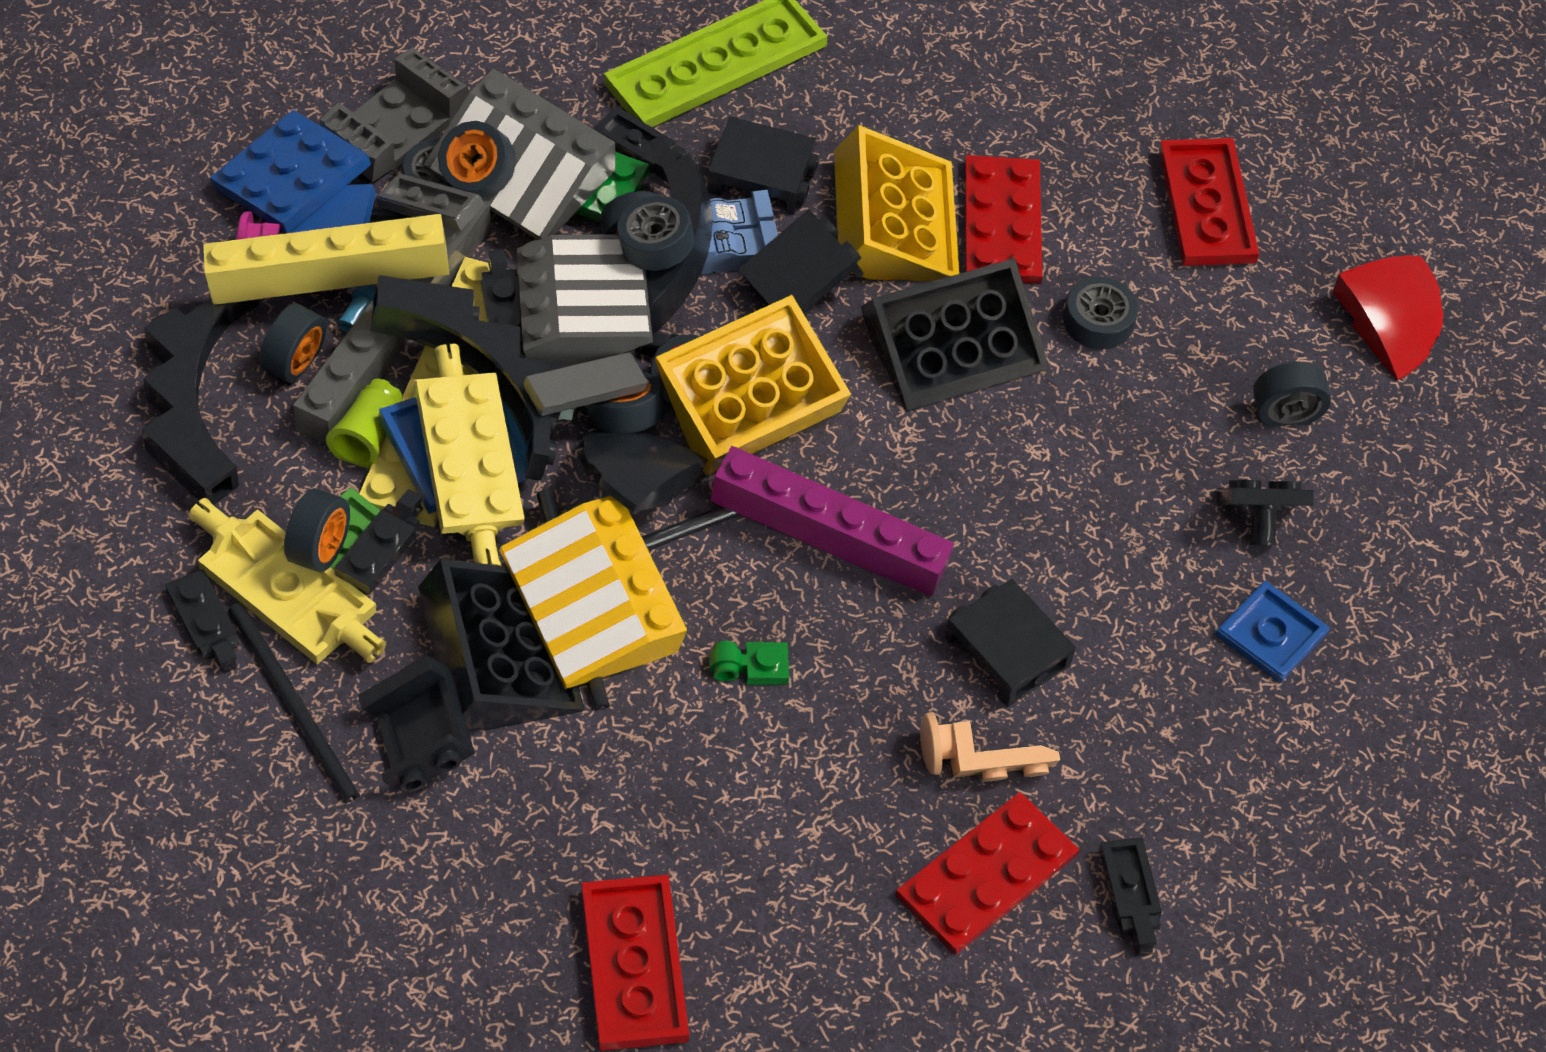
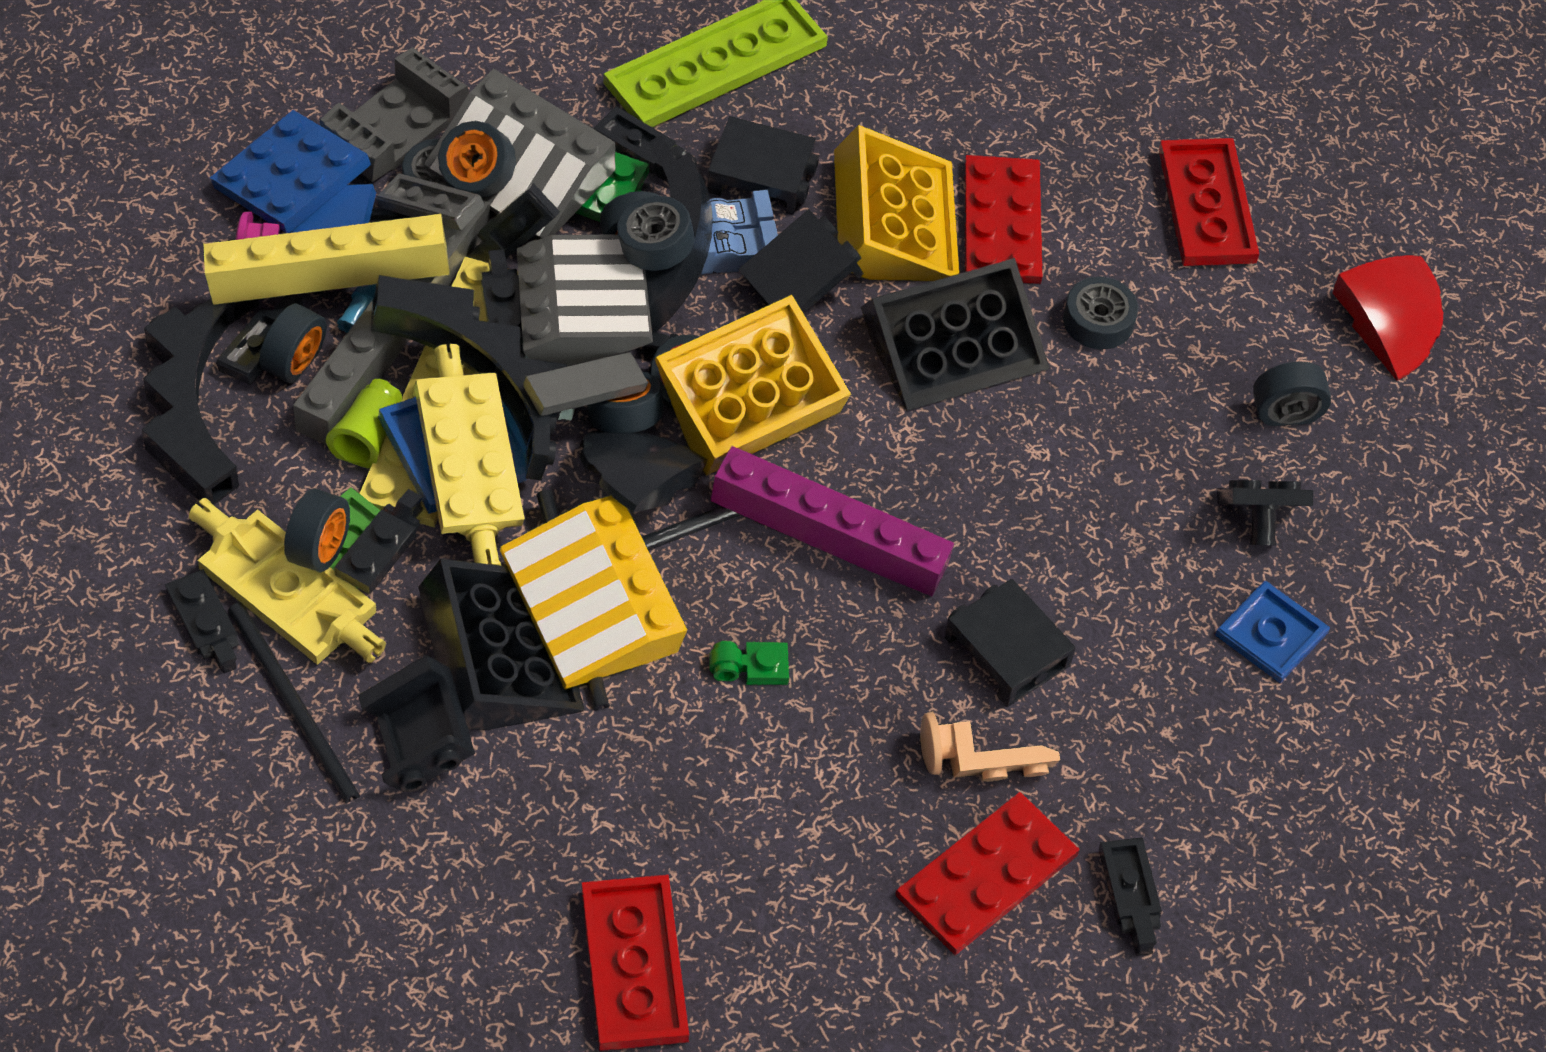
(242, 355): none -> black hinge
(515, 224): none -> black hinge

